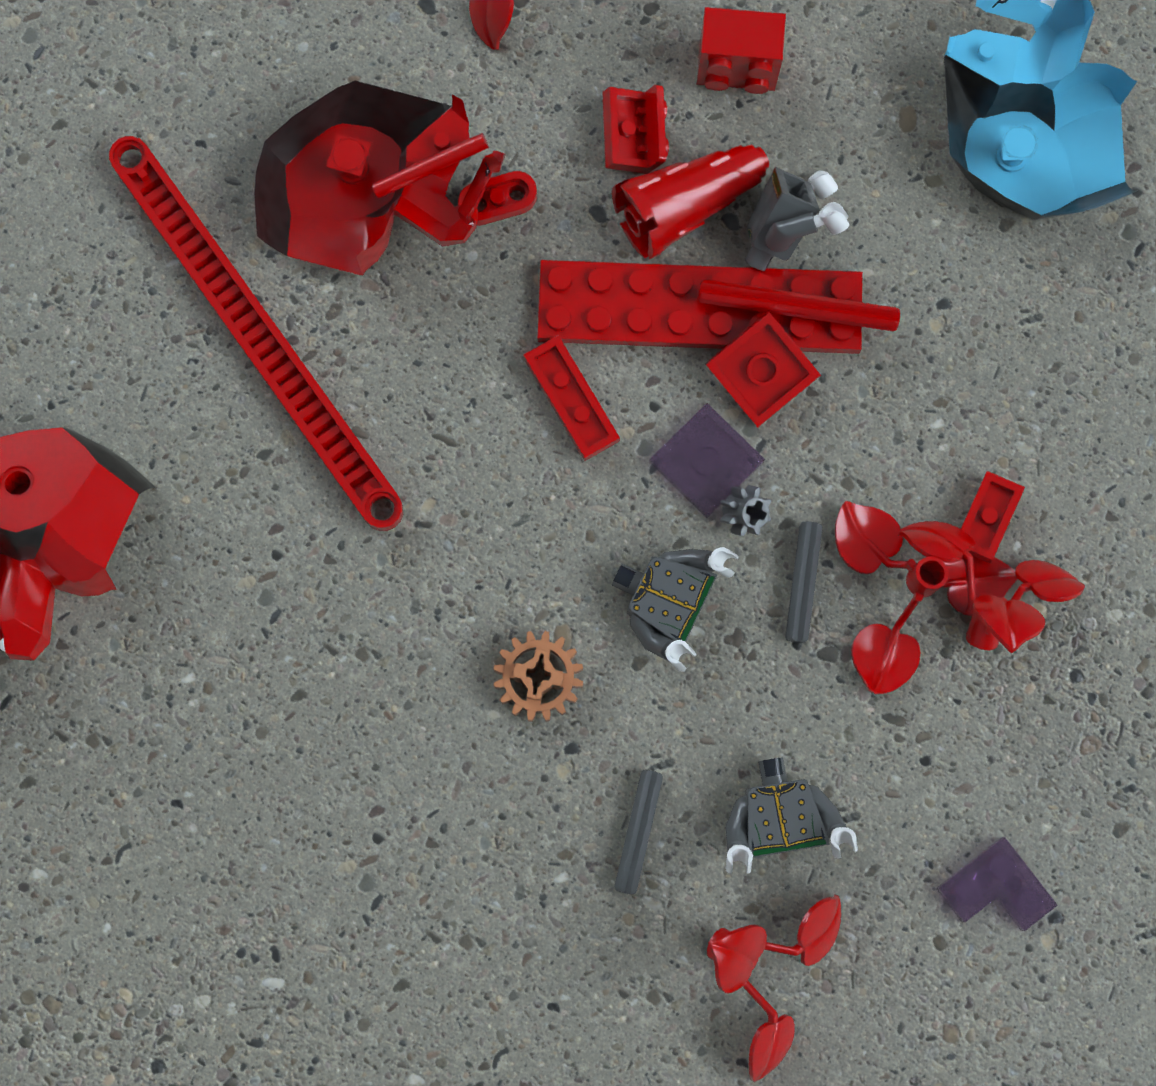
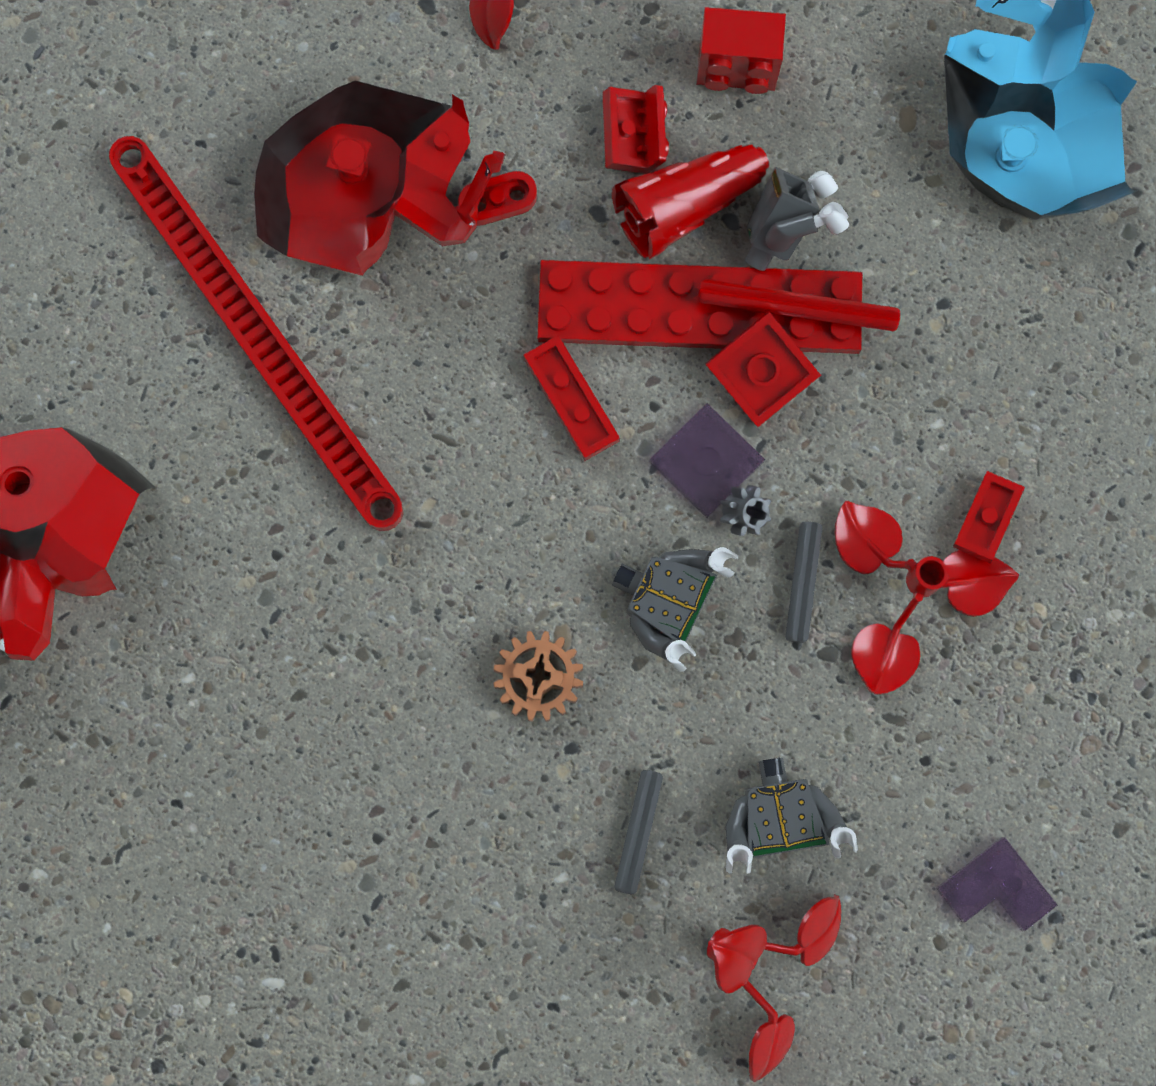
(430, 165): red bar -> none
(993, 617): red plant -> none

